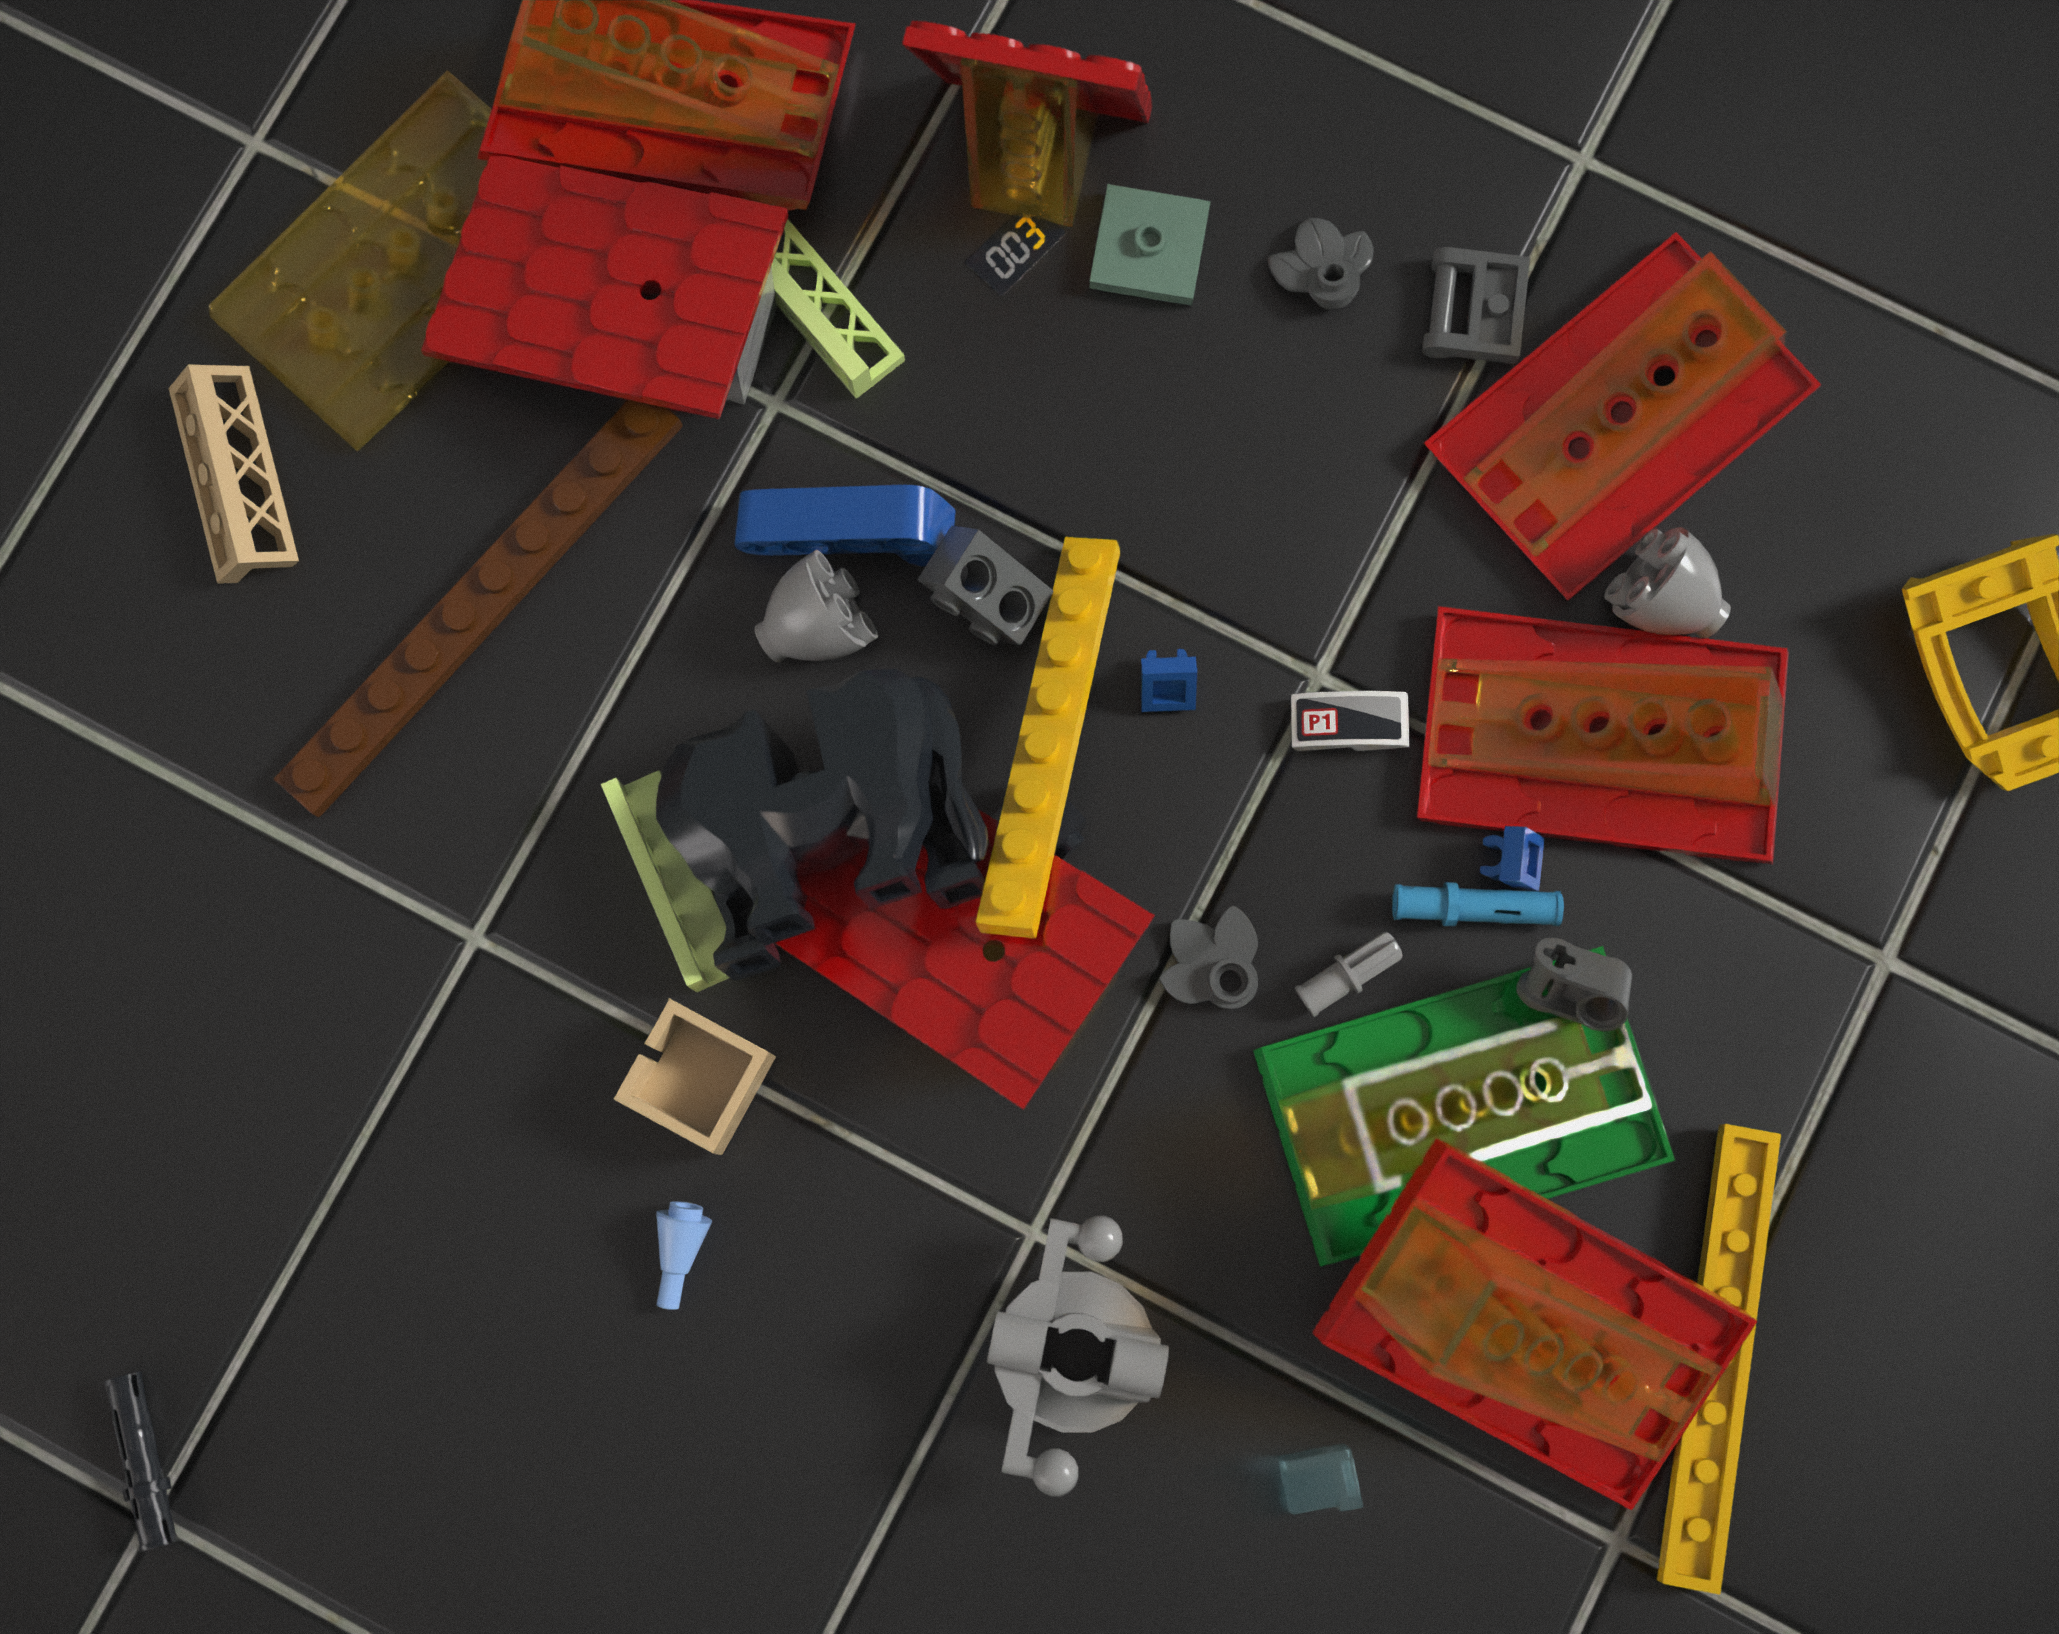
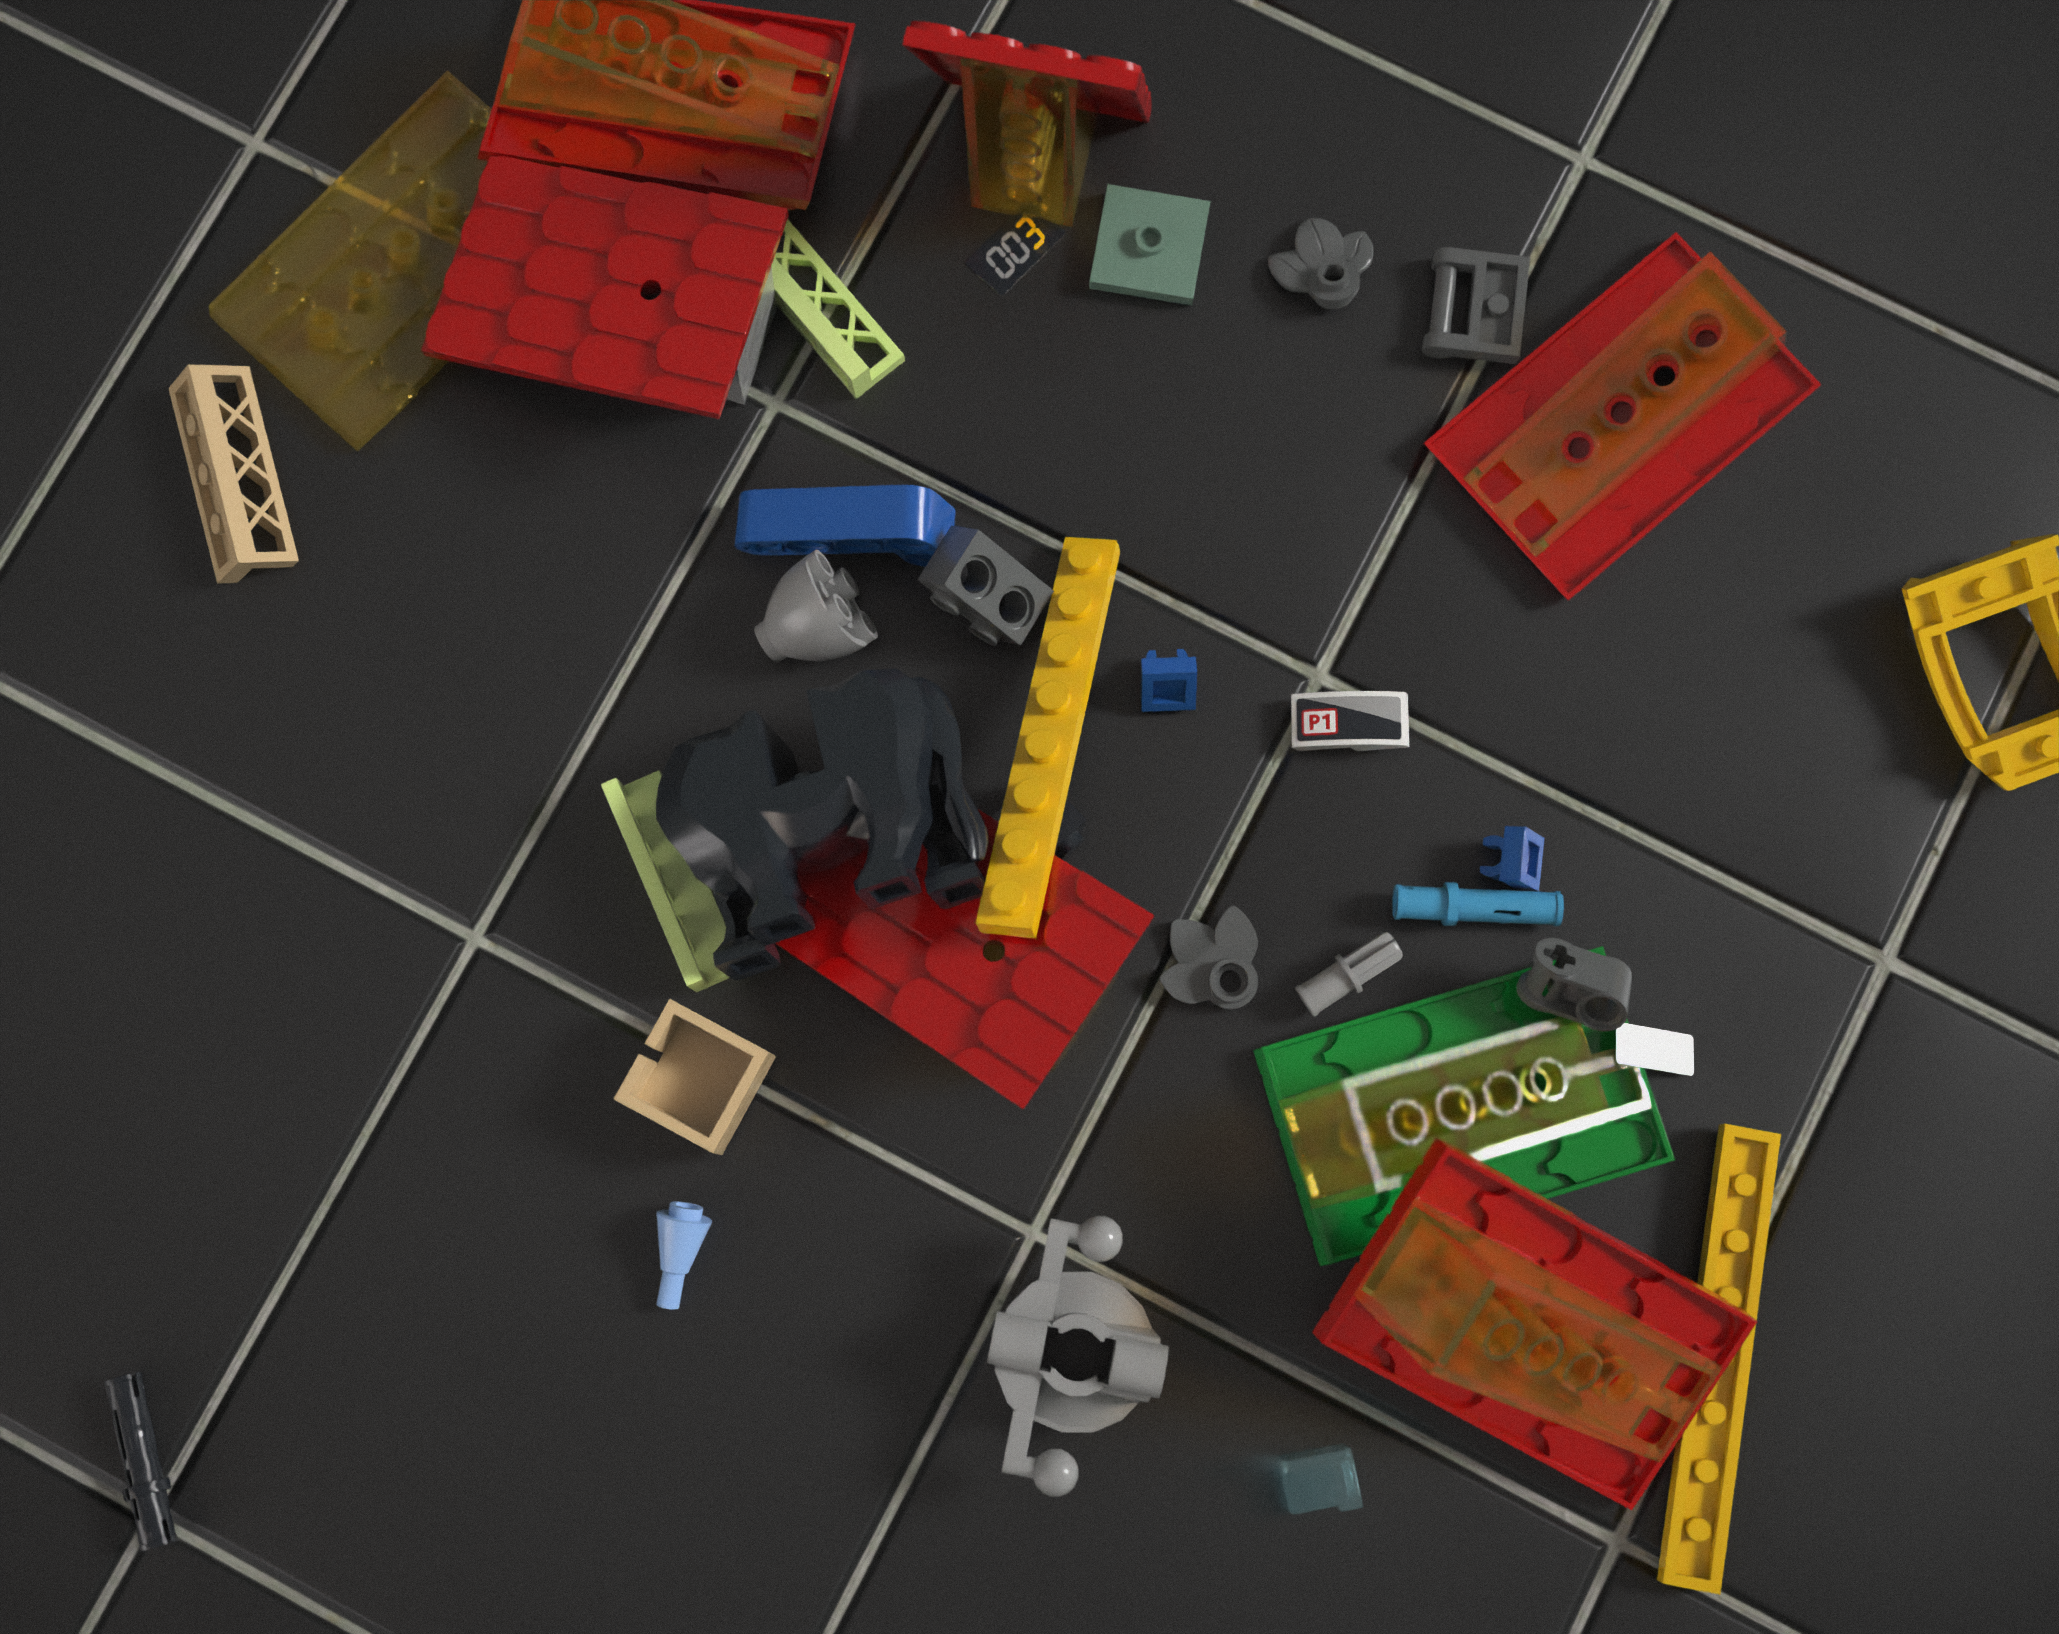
(476, 604): reddish brown plate -> none
(1604, 735): piece -> none
(1655, 1049): none -> white sticker
(1670, 587): light grey piece -> none

